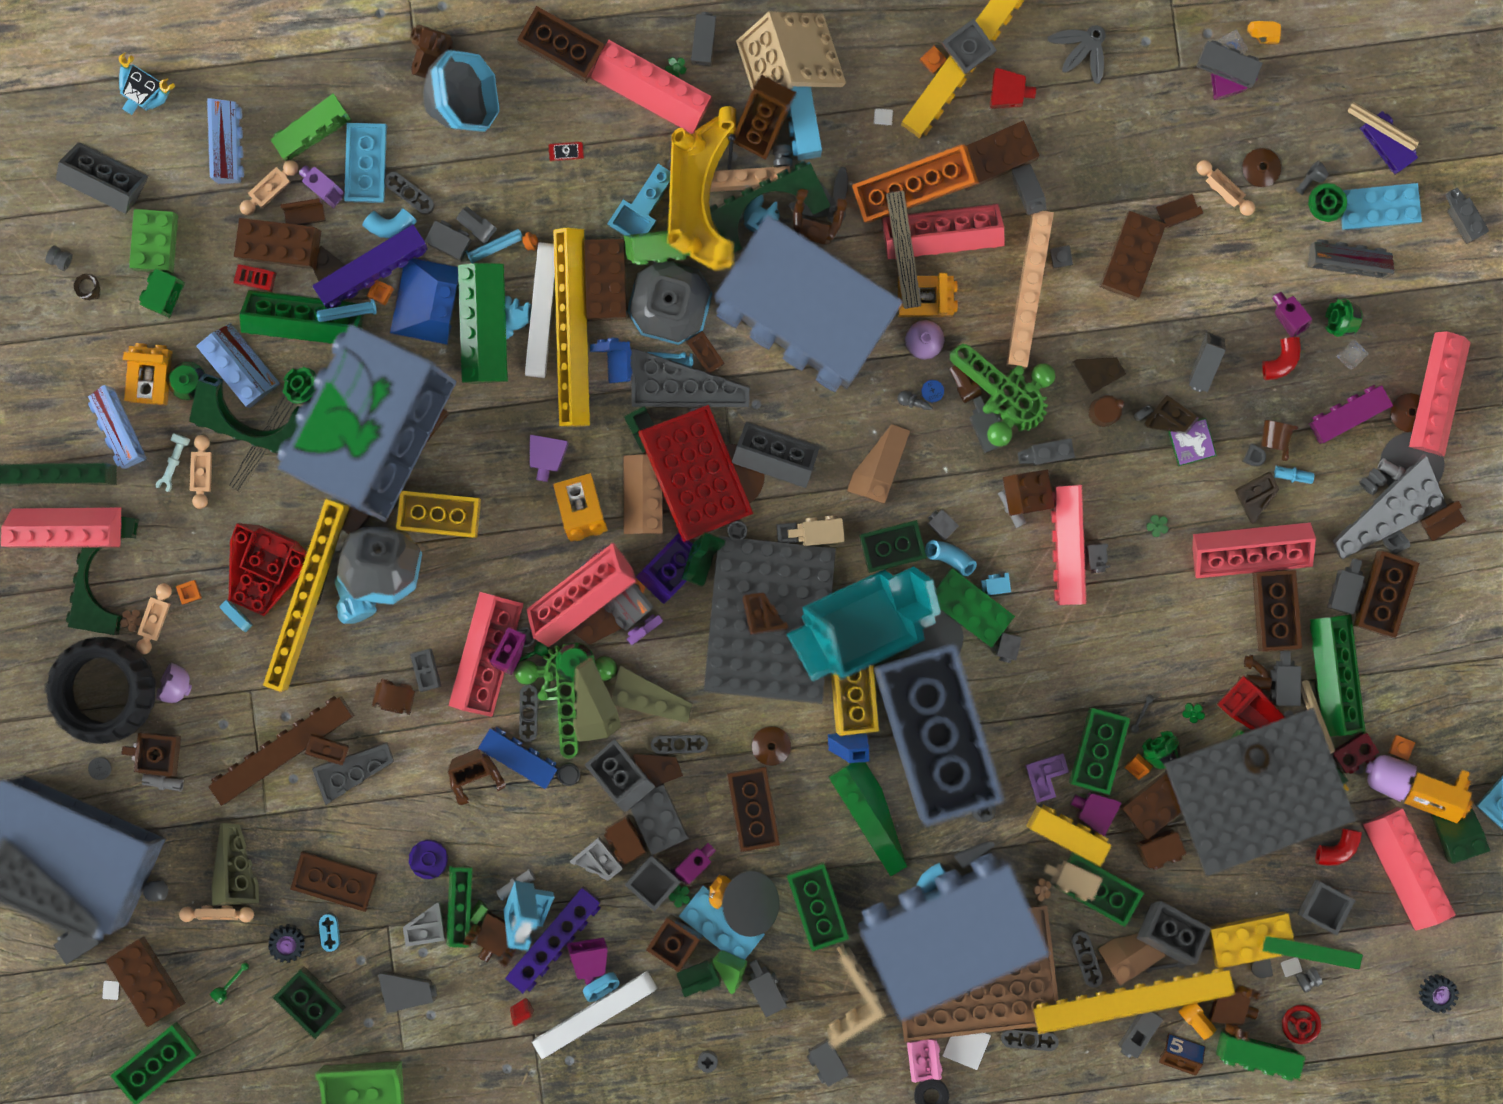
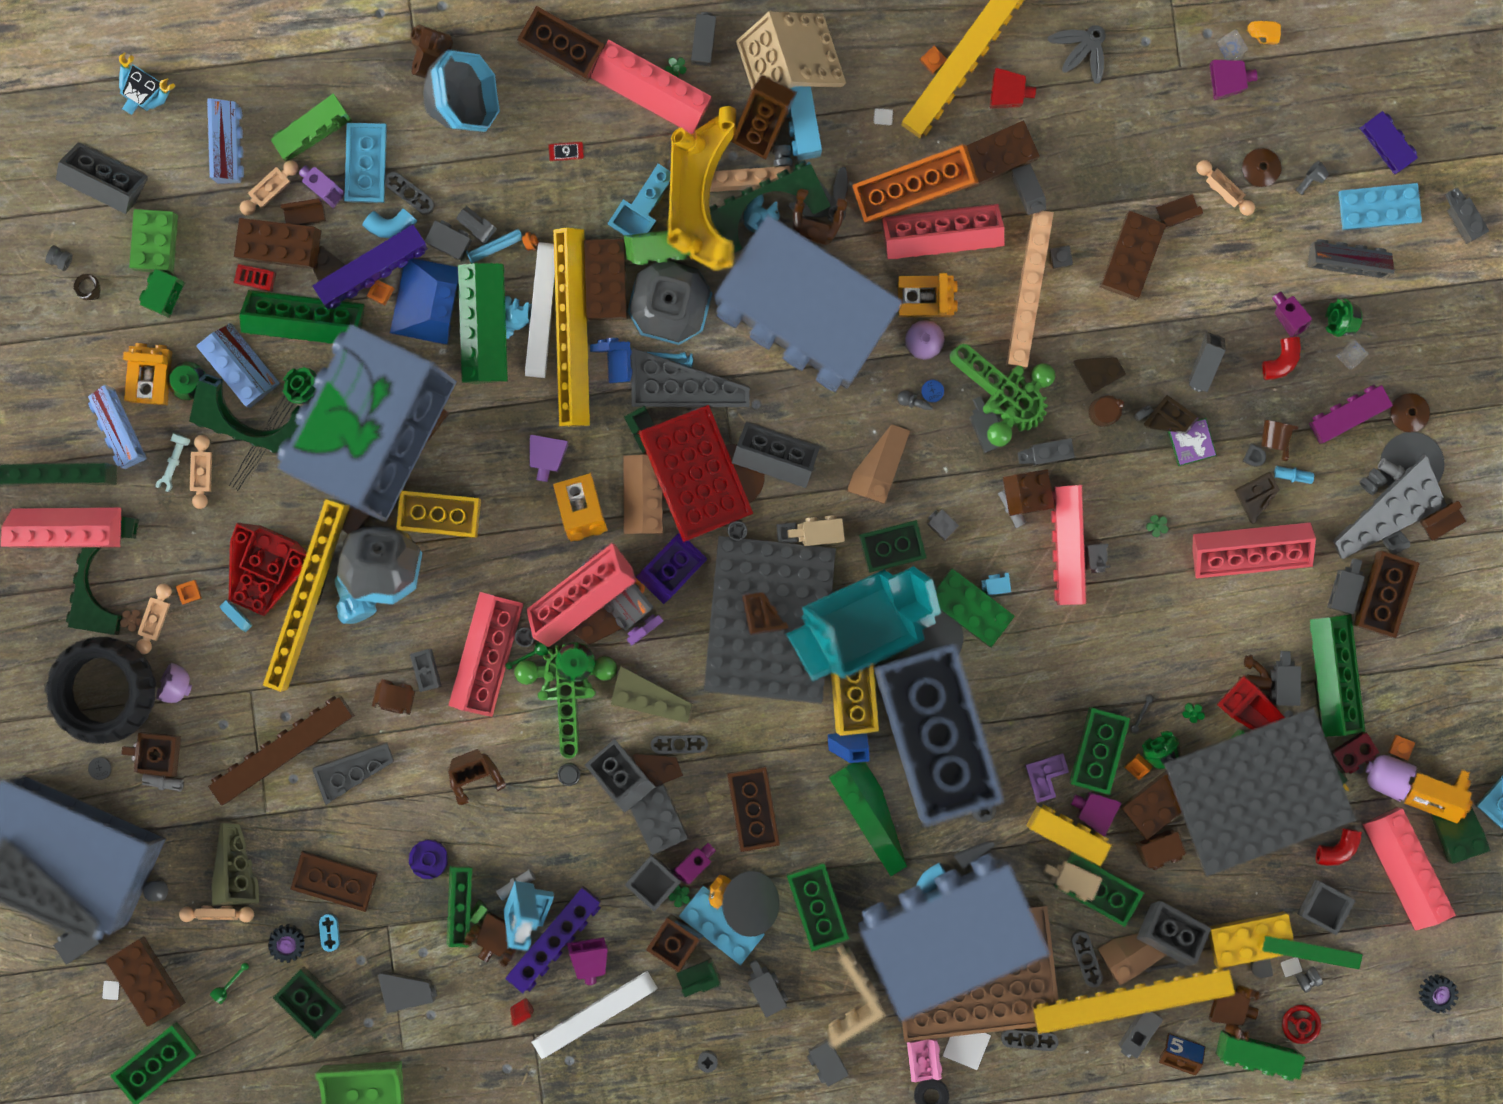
(326, 749): reddish brown plate -> none
(347, 311): medium azure axle -> none
(425, 928): light grey wing -> none
(509, 651): magenta slope -> none
(518, 758): blue brick -> none
(521, 717): dark grey beam -> none
(595, 709): olive wedge -> none
(598, 859): light grey wing -> none
(601, 987): medium azure beam -> none
(625, 839): reddish brown brick -> none
(701, 558): dark green panel -> none
(705, 352): reddish brown plate -> none
(730, 969): bright green slope -> none
(731, 138): black hinge -> none
(771, 735): reddish brown dish -> none
(903, 249): dark tan sticker -> none
(951, 555): medium azure cylinder -> none
(966, 386): reddish brown piece -> none
(969, 46): dark grey plate -> none
(1008, 647): flat silver brick -> none
(1042, 889): medium nougat plant -> none
(1194, 1015): light orange piece -> none
(1229, 64): dark grey brick -> none
(1253, 768): dark brown piece -> none
(1277, 610): reddish brown brick -> none
(1310, 702): tan axle -> none
(1327, 202): green cone -> none
(1383, 126): tan axle -> none
(1440, 393): coral slope -> none

